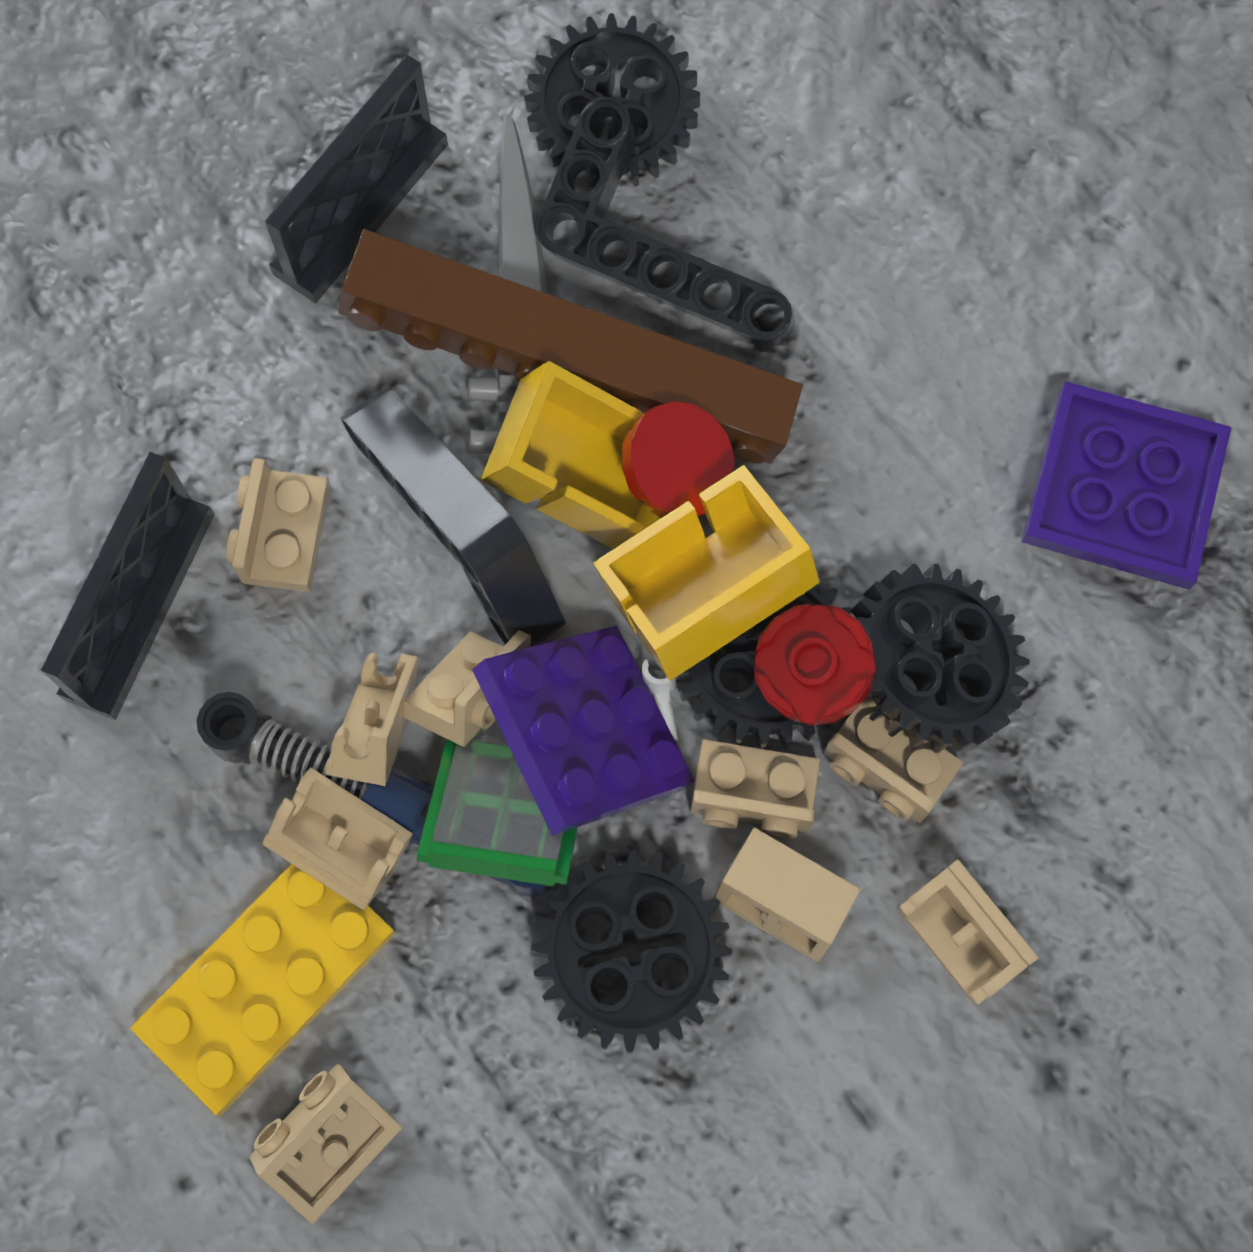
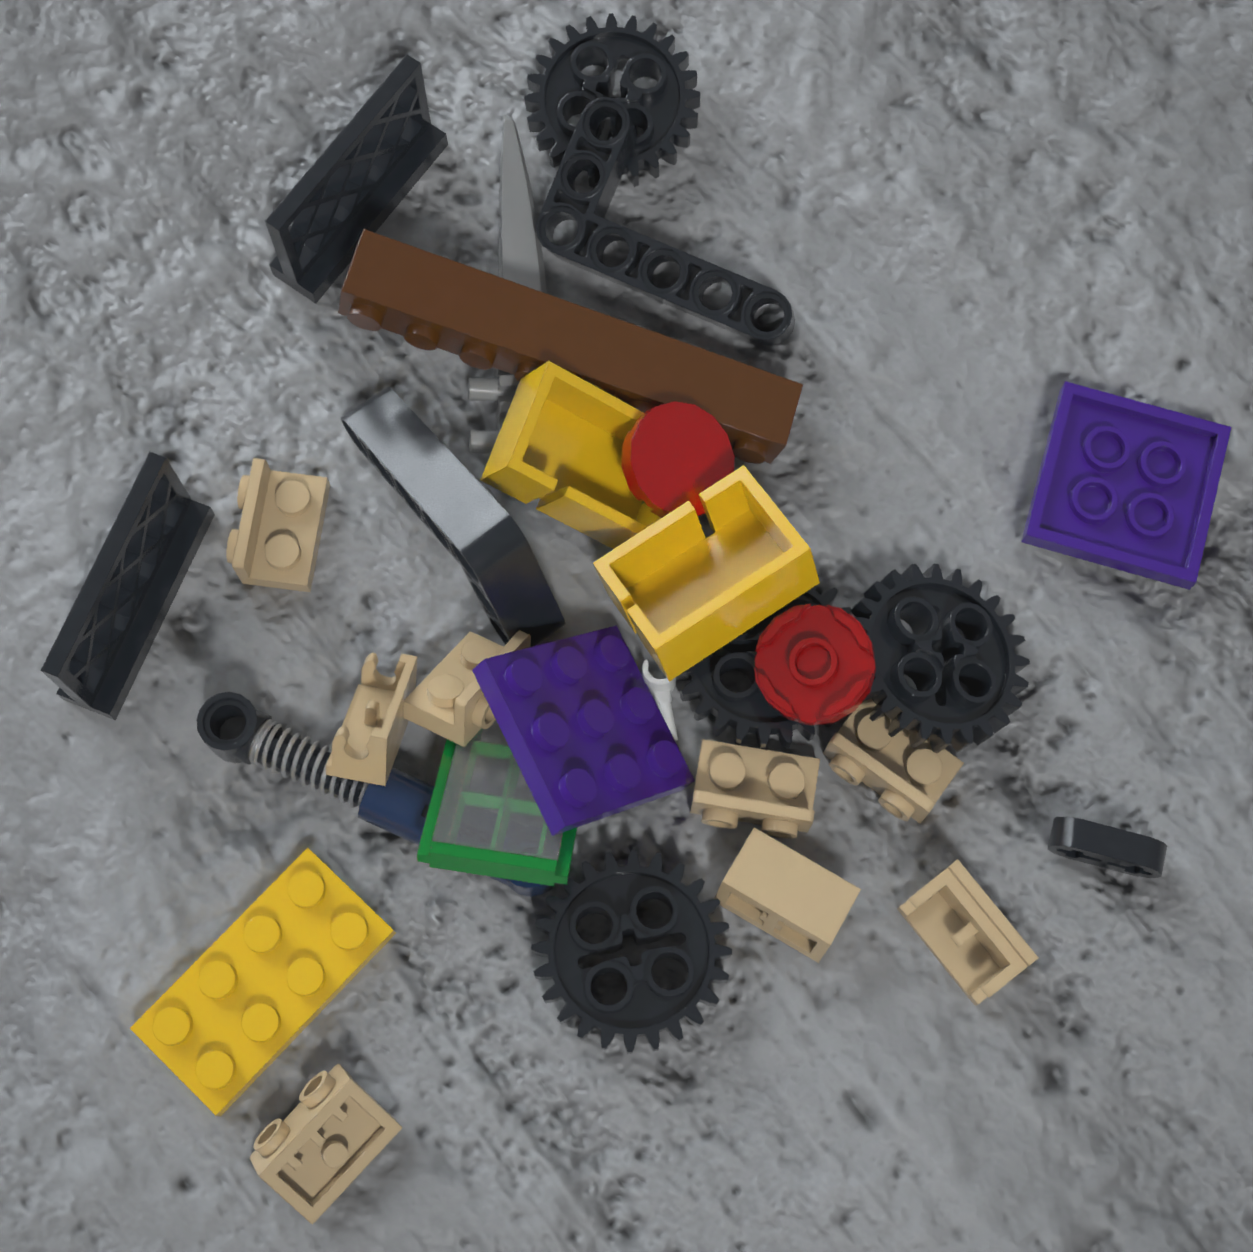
(337, 839): tan hinge -> none
(1107, 847): none -> black beam

